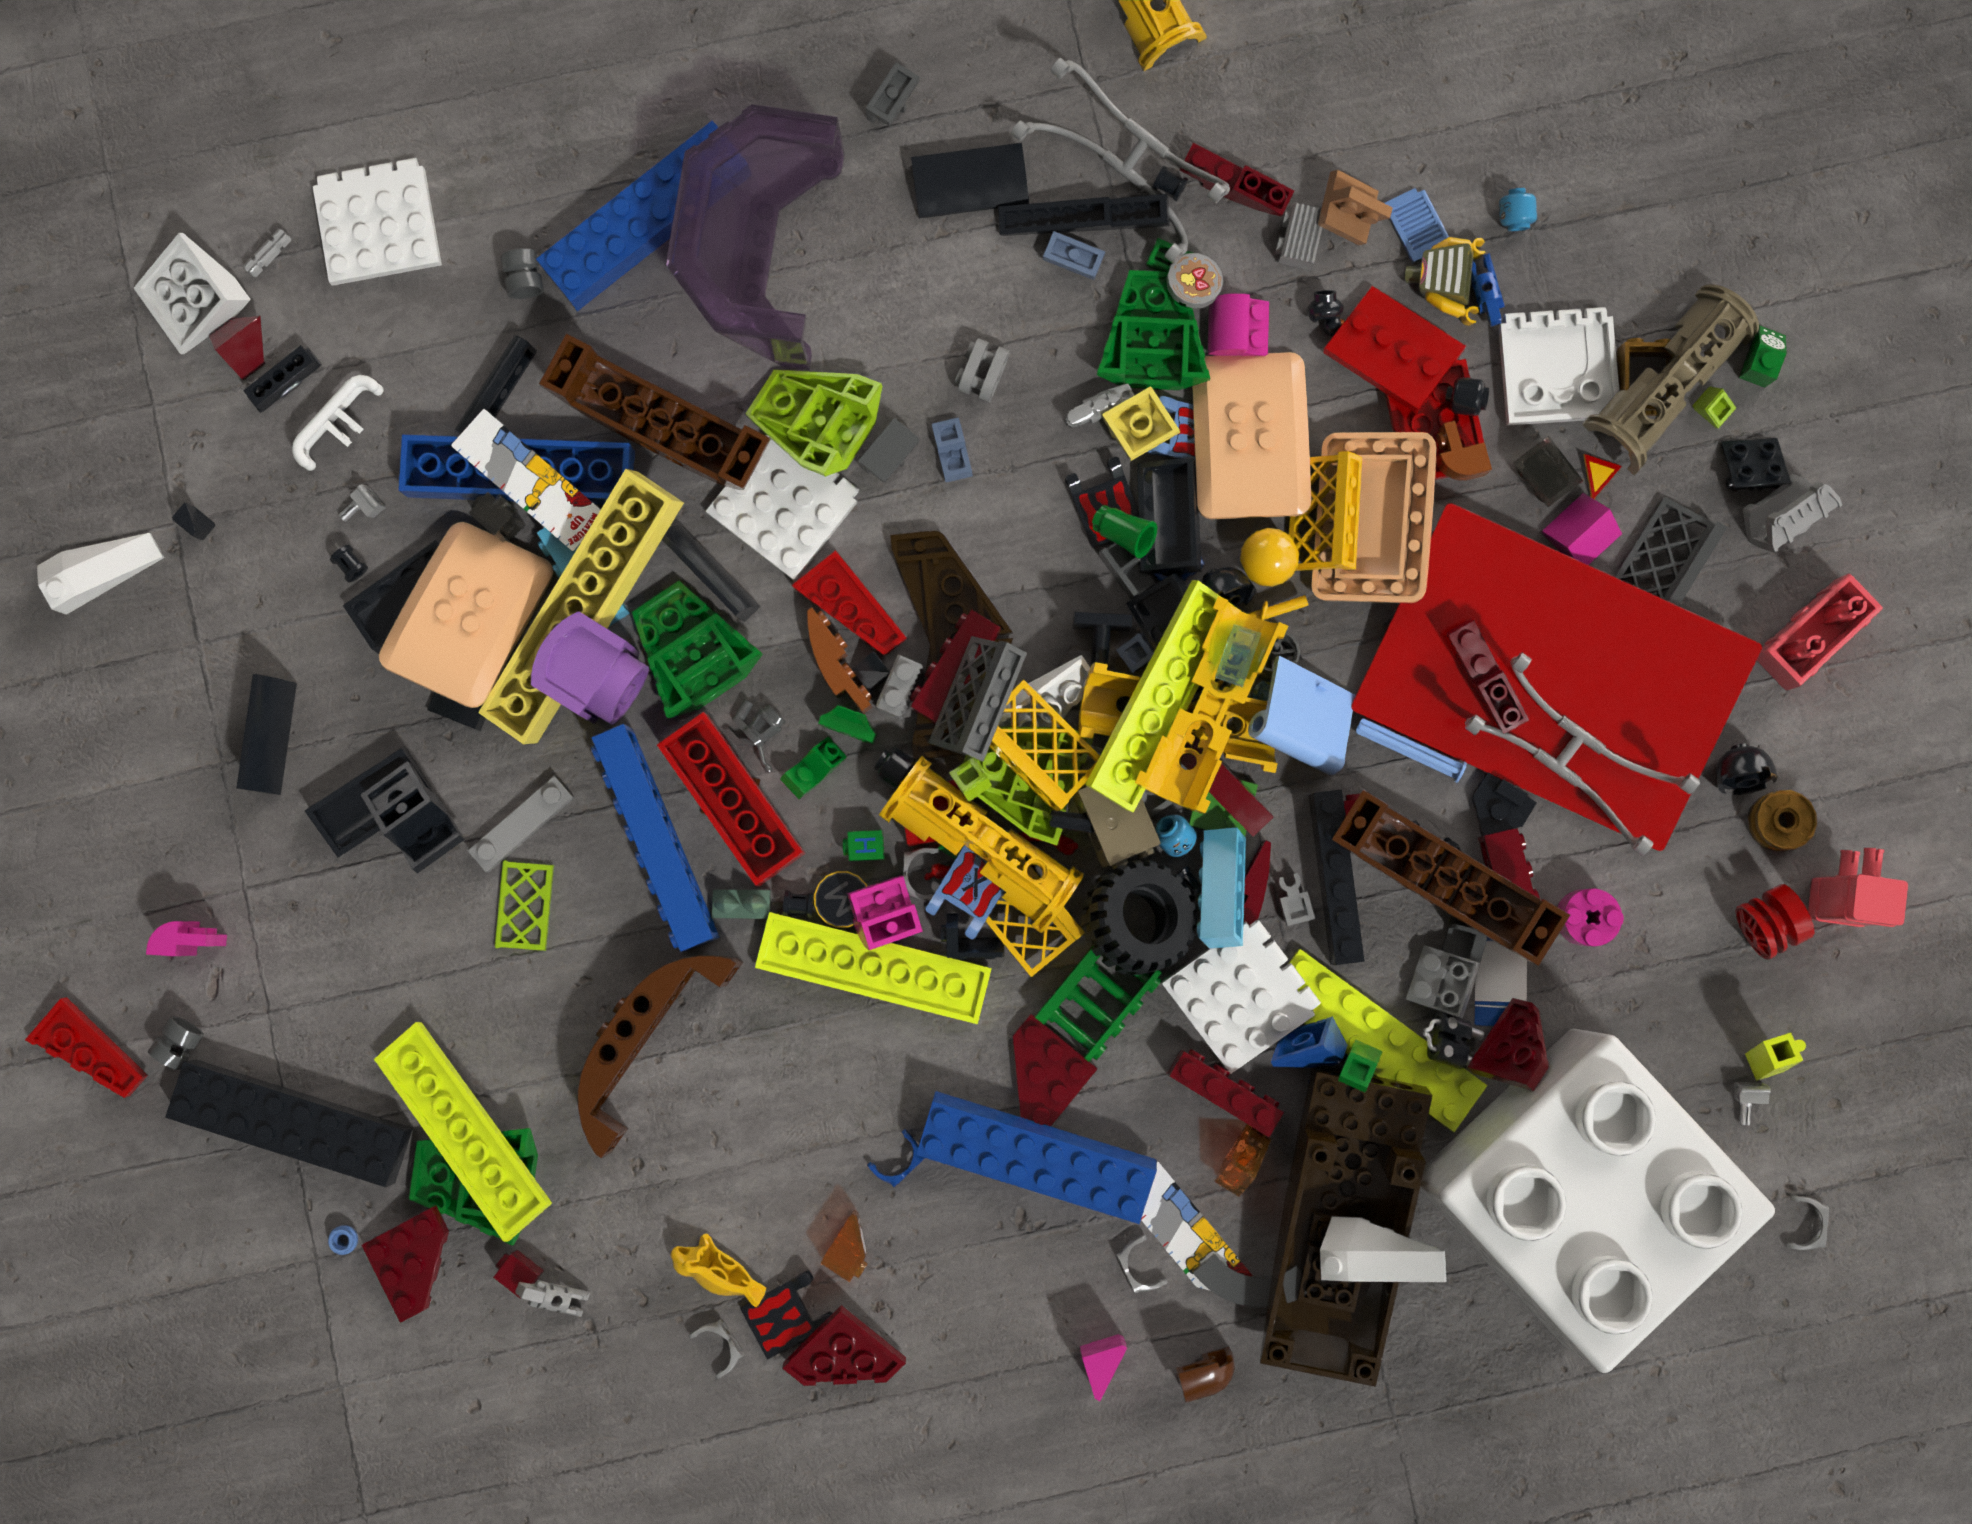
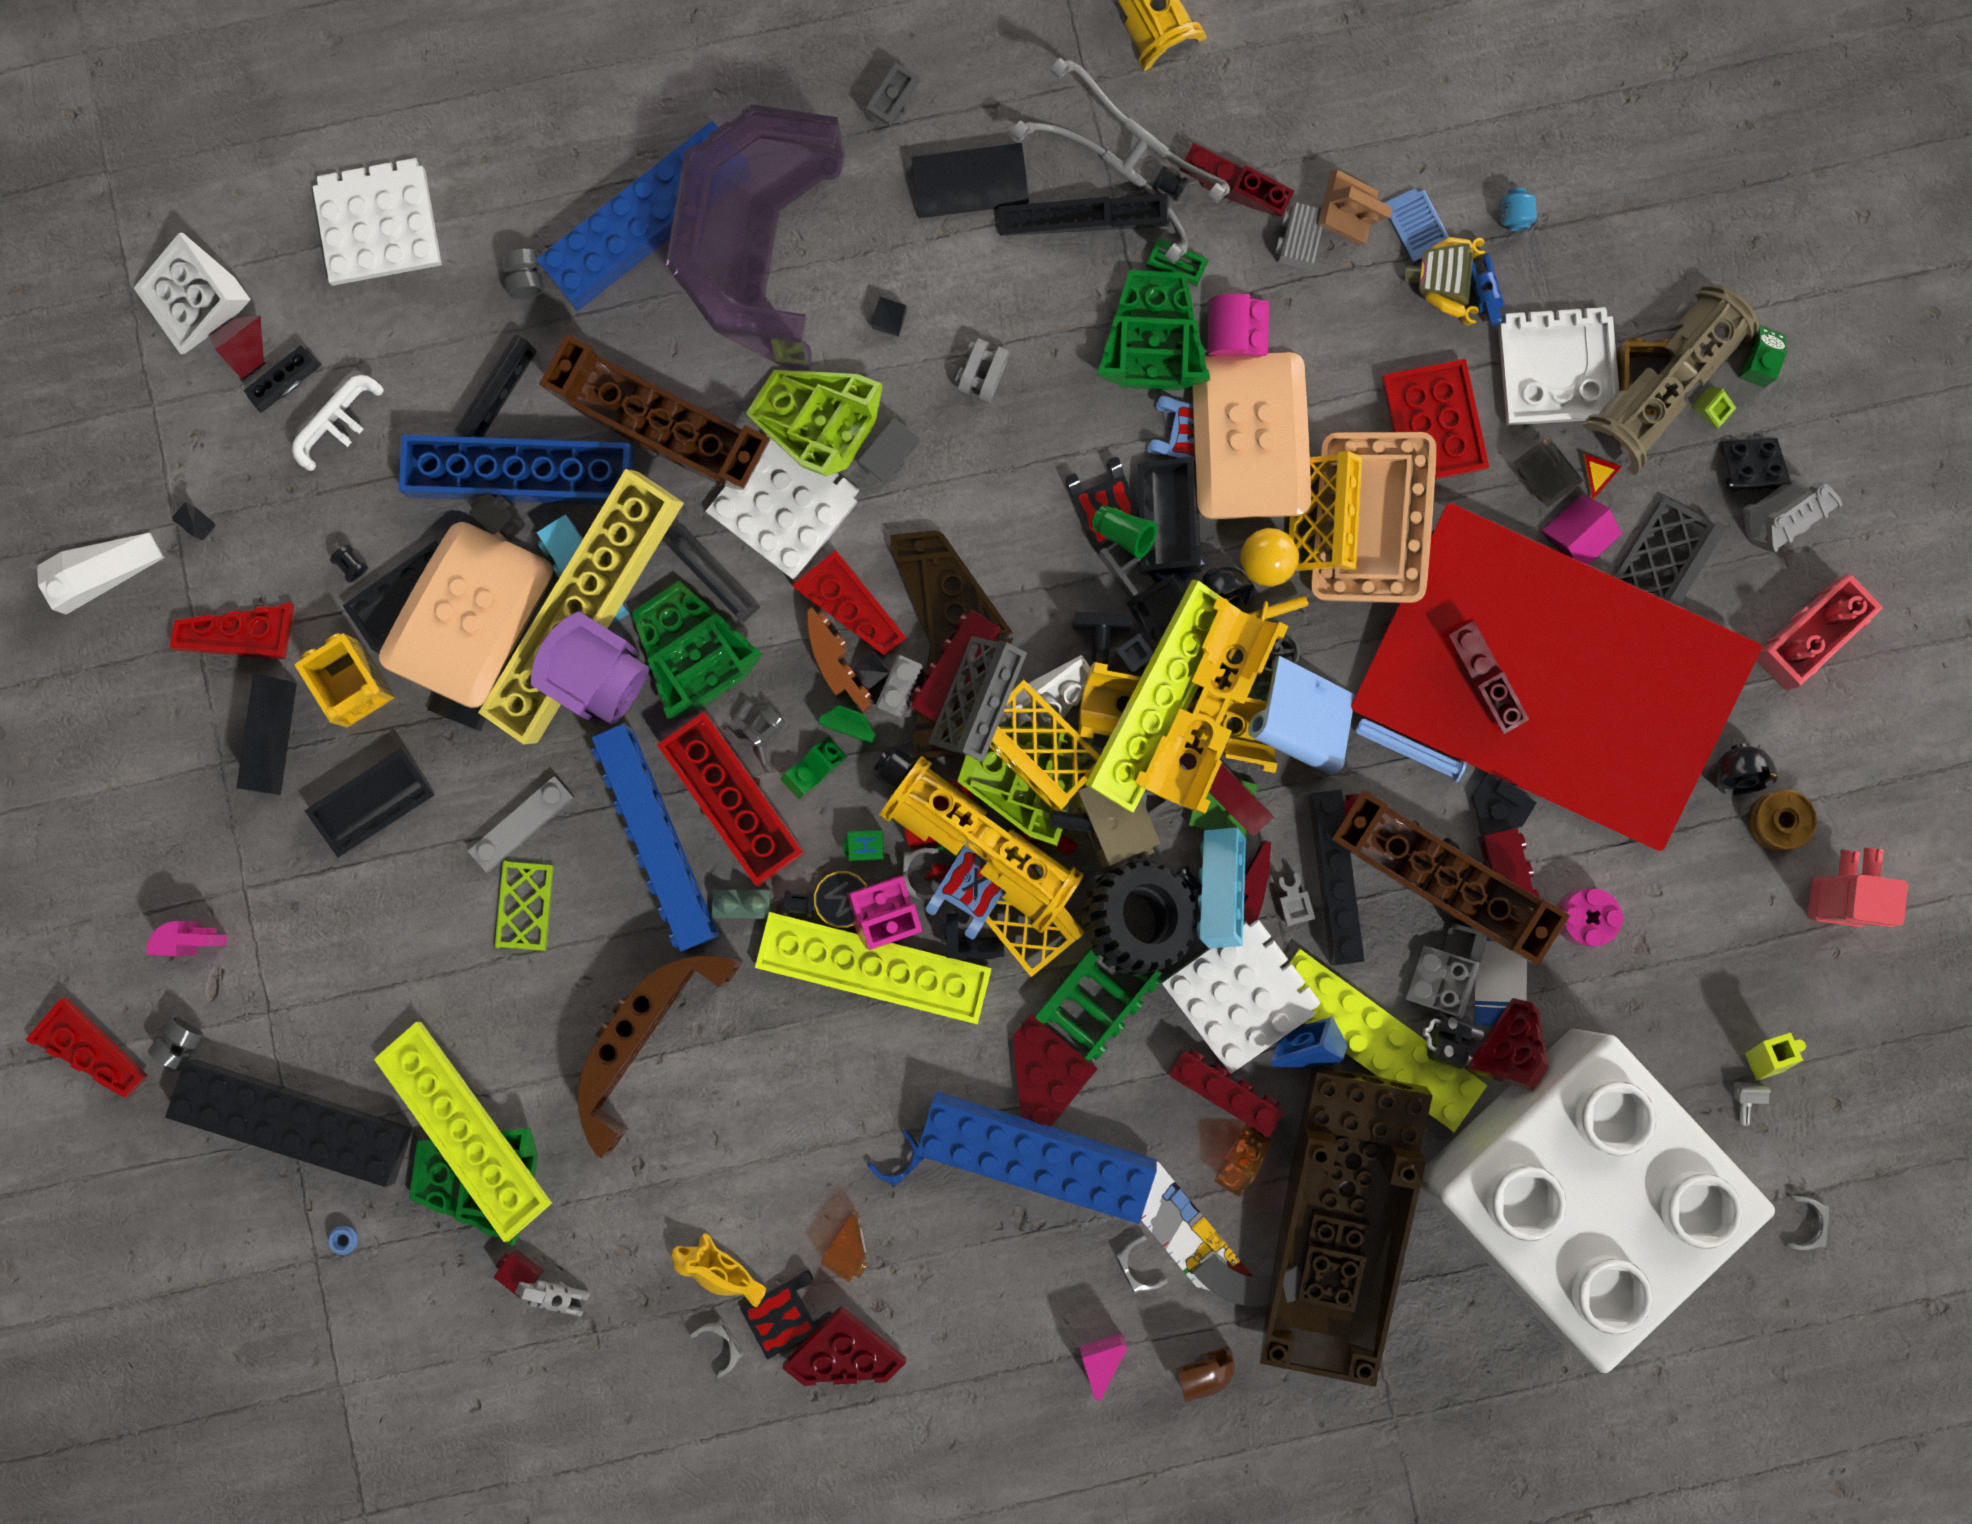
(246, 633): none -> red wing
(267, 252): light grey axle -> none
(350, 692): none -> yellow container
(363, 499): light grey piece -> none
(409, 1261): dark red plate -> none
(412, 817): black bracket -> none
(527, 479): sticker -> none
(889, 316): none -> black slope
(952, 450): sand blue slope -> none
(970, 779): lime slope -> none
(1073, 255): sand blue plate -> none
(1093, 407): light grey hinge -> none
(1140, 423): light yellow slope -> none
(1175, 835): dark azure head -> none
(1194, 280): tile -> none
(1238, 655): clear light blue slope -> none
(1327, 308): black animal -> none
(1360, 1066): green slope -> none
(1370, 1253): white wedge -> none
(1394, 349): red plate -> none
(1460, 462): dark orange brick -> none
(1467, 396): black head -> none
(1475, 724): light grey bar -> none
(1775, 921): red wheel -> none

